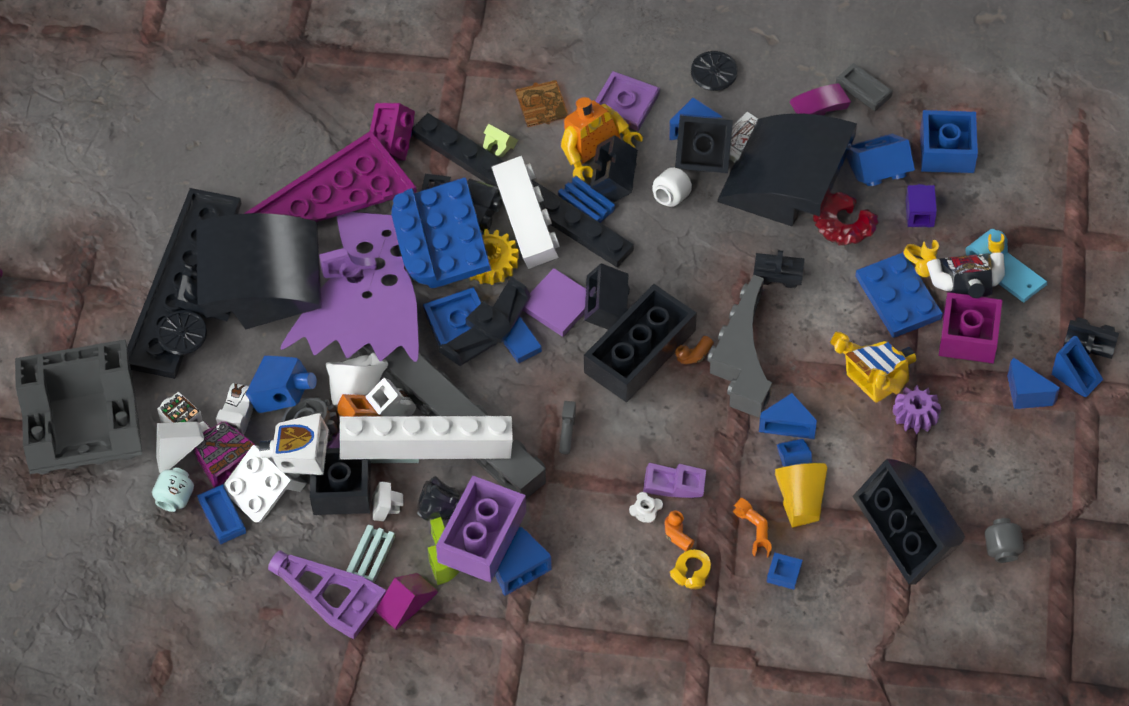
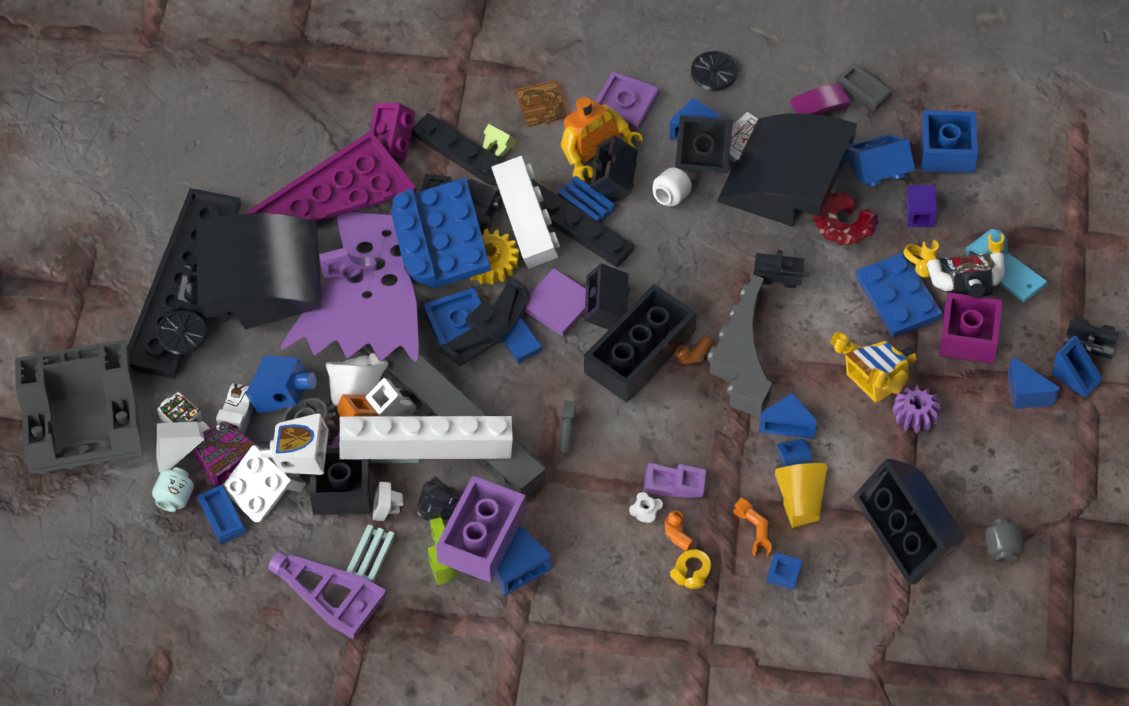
(404, 599): magenta slope -> none

